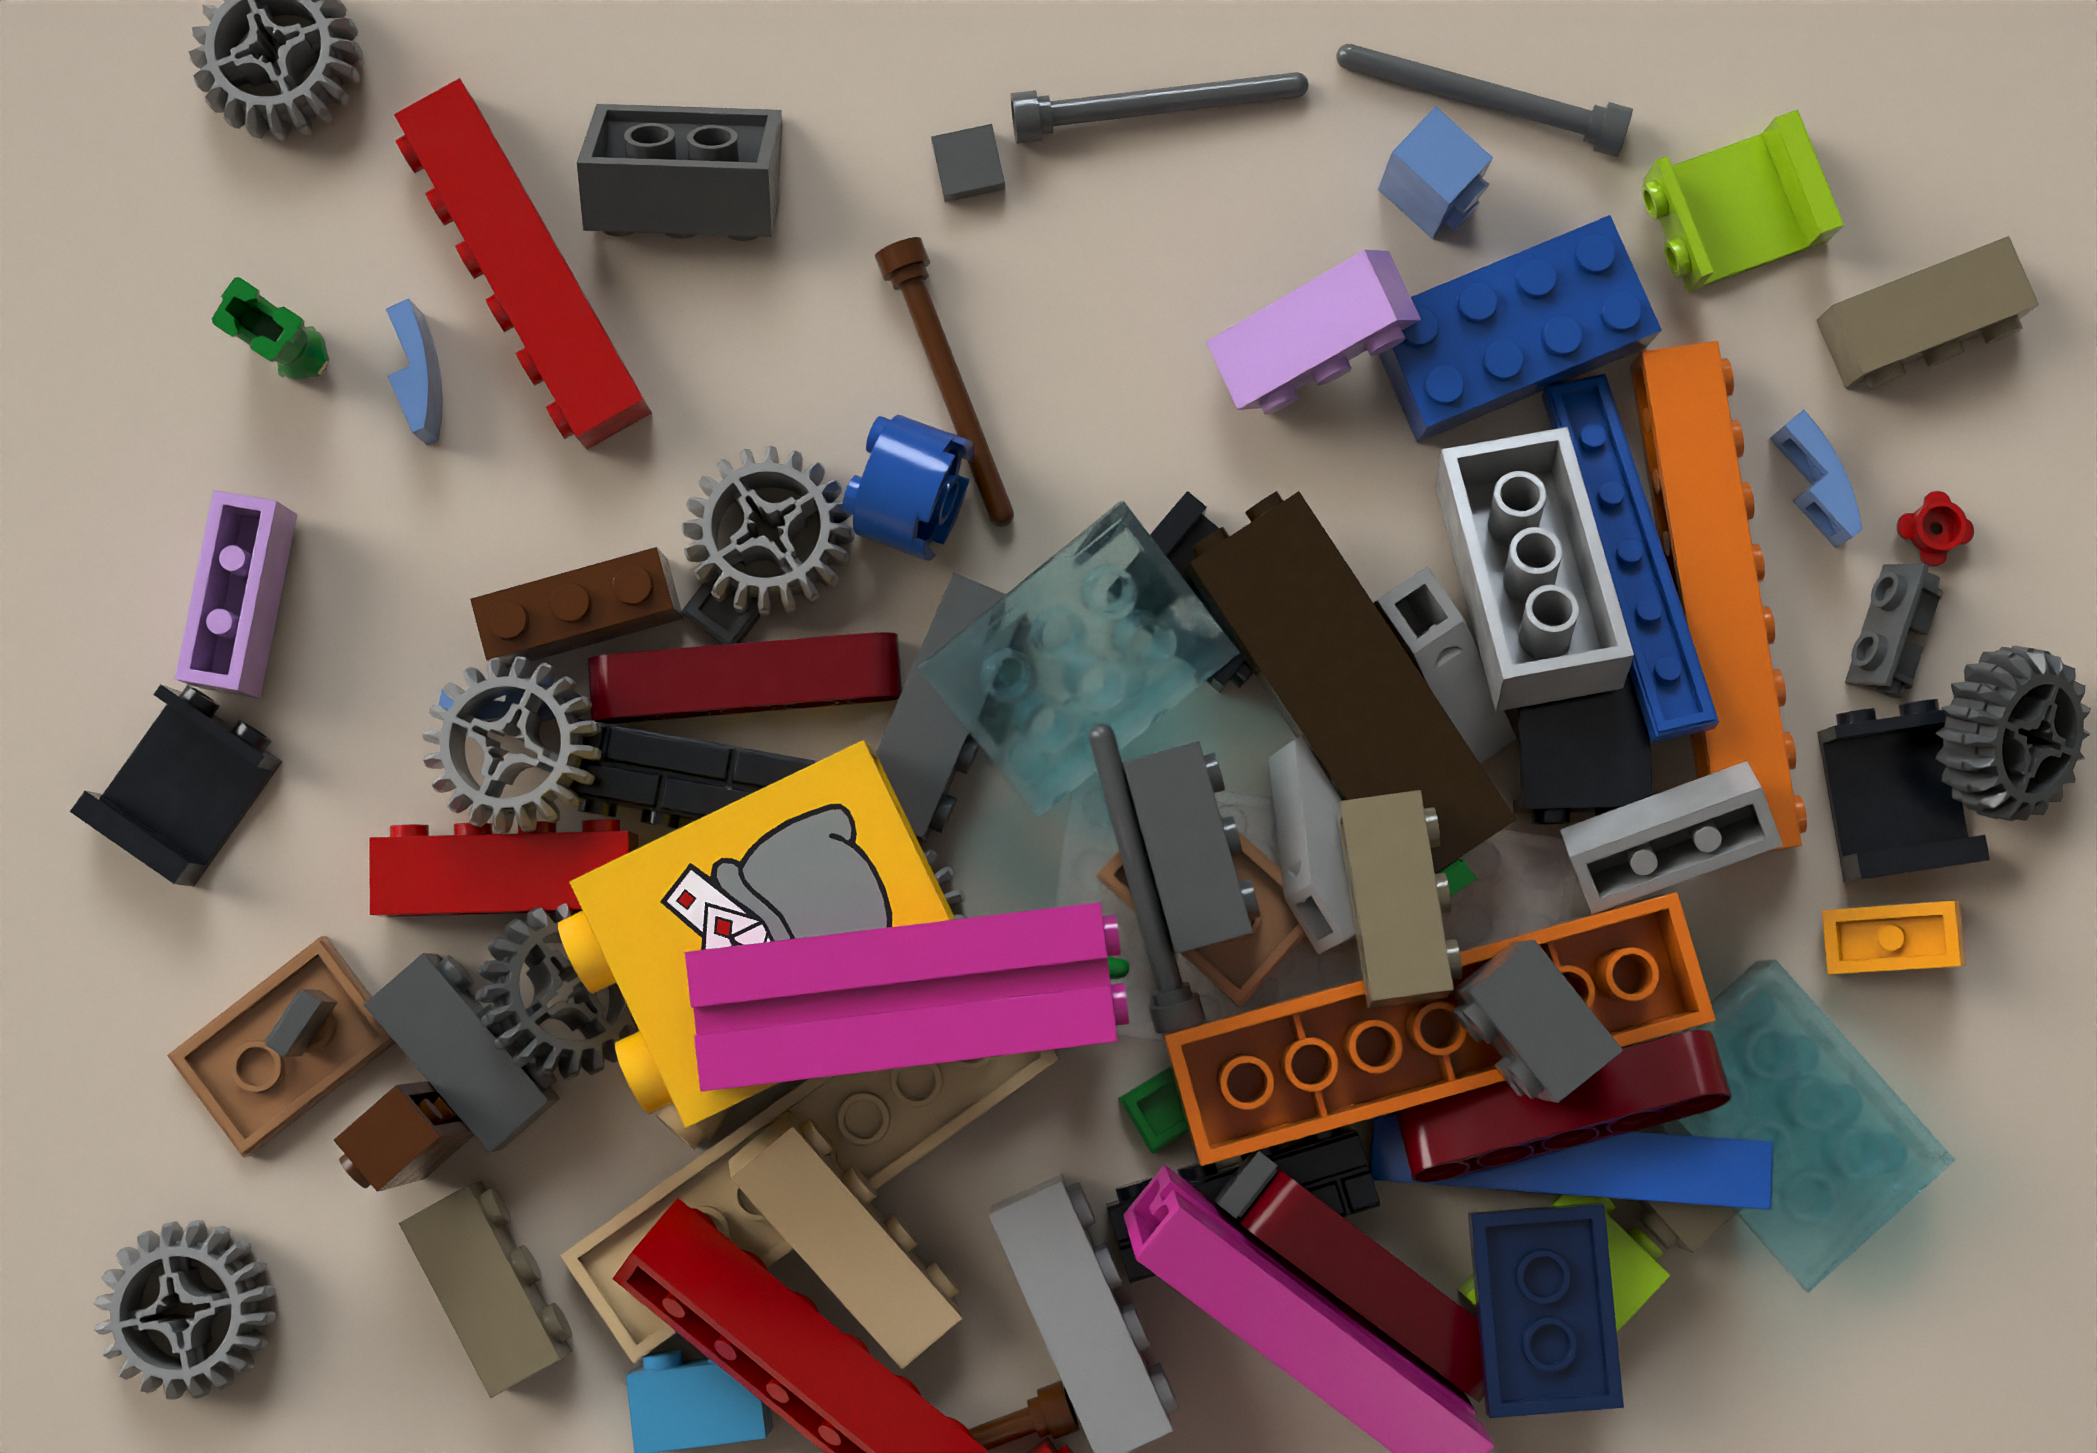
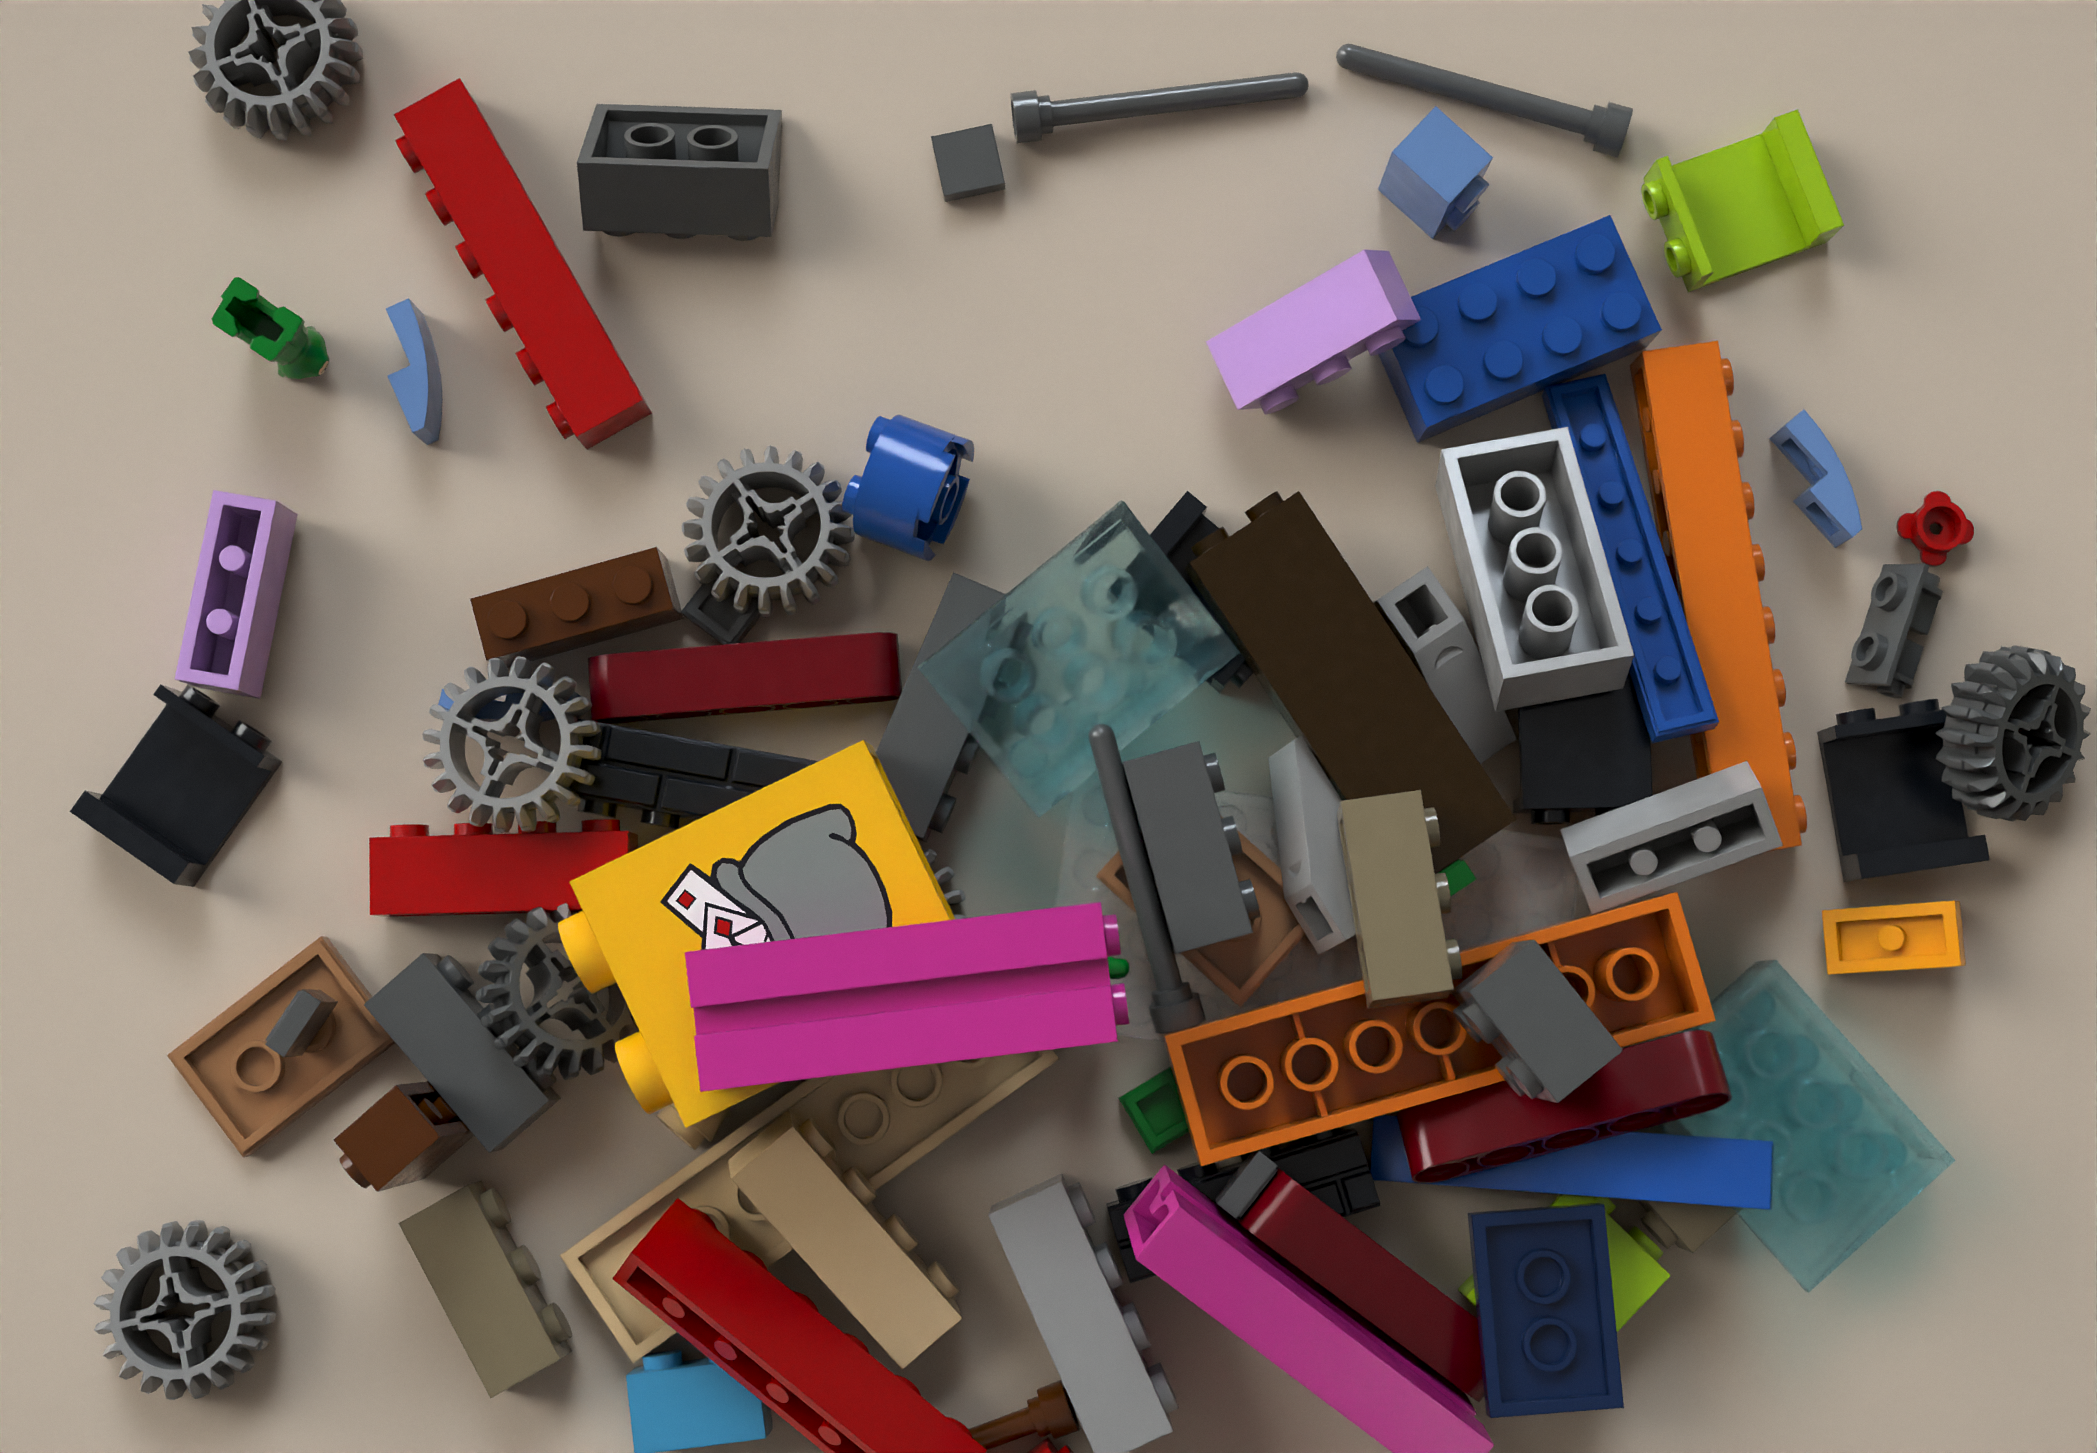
(905, 266): reddish brown piece -> none
(1928, 314): dark tan brick -> none

